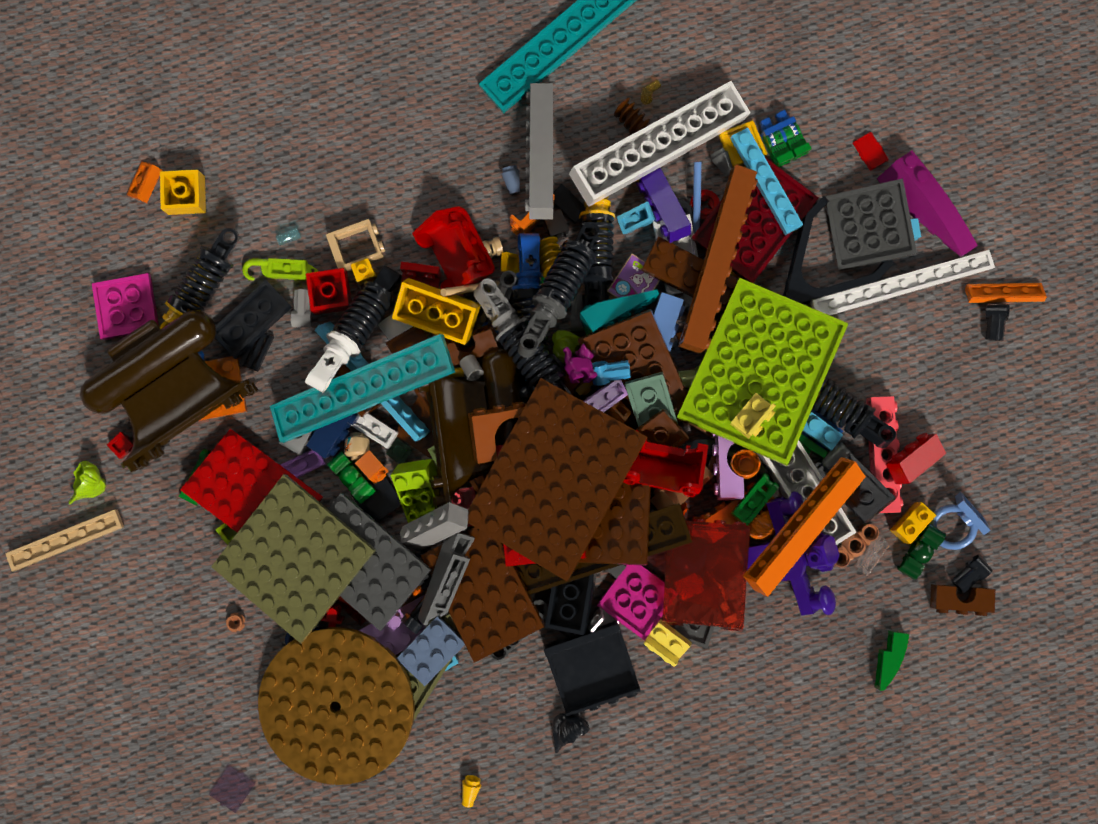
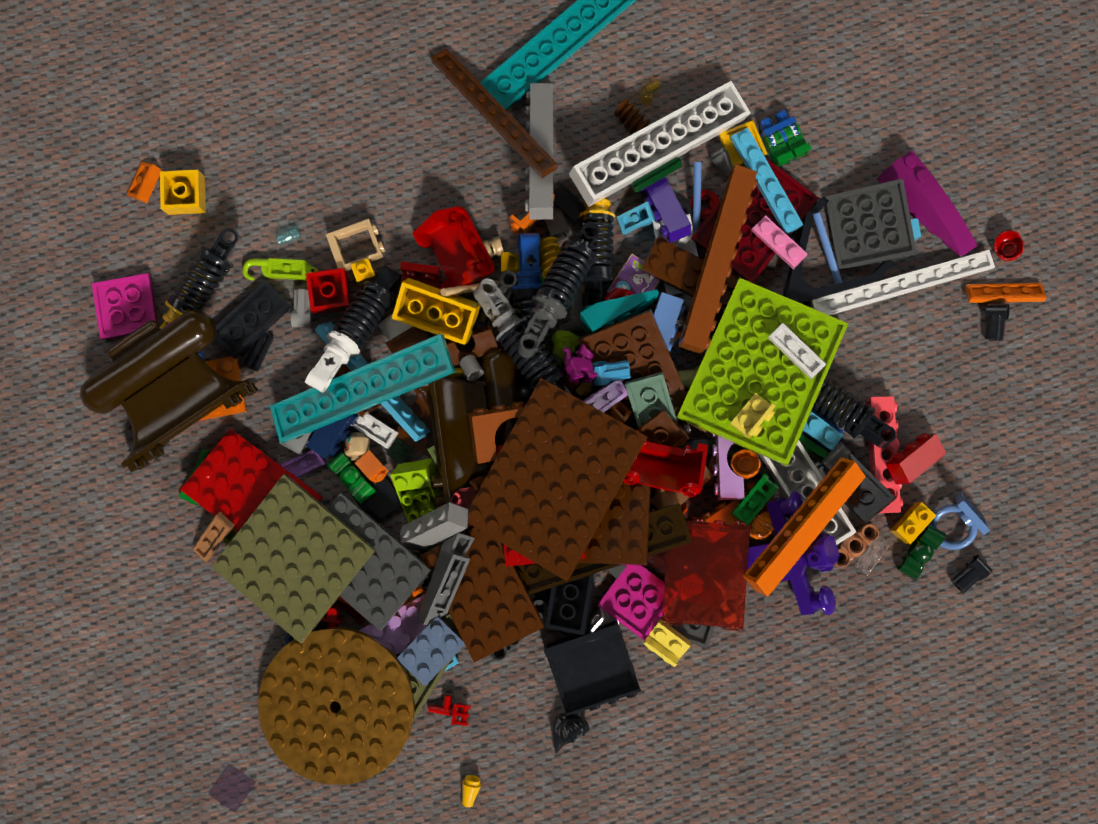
(64, 540): tan plate -> none
(87, 482): lime hair -> none
(120, 445): red plate -> none
(213, 536): none -> medium nougat tile
(235, 627): nougat plate -> none
(411, 619): black piece -> none
(454, 712): none -> red arm
(494, 113): none -> reddish brown plate
(511, 178): sand blue cone -> none
(618, 293): none -> red arm
(656, 174): none -> dark green axle
(779, 242): none -> bright pink plate
(796, 351): none -> white plate
(827, 248): none -> medium blue bar
(870, 151): red piece -> none
(890, 659): green slope -> none
(979, 600): reddish brown arch -> none
(1013, 243): none -> red hair

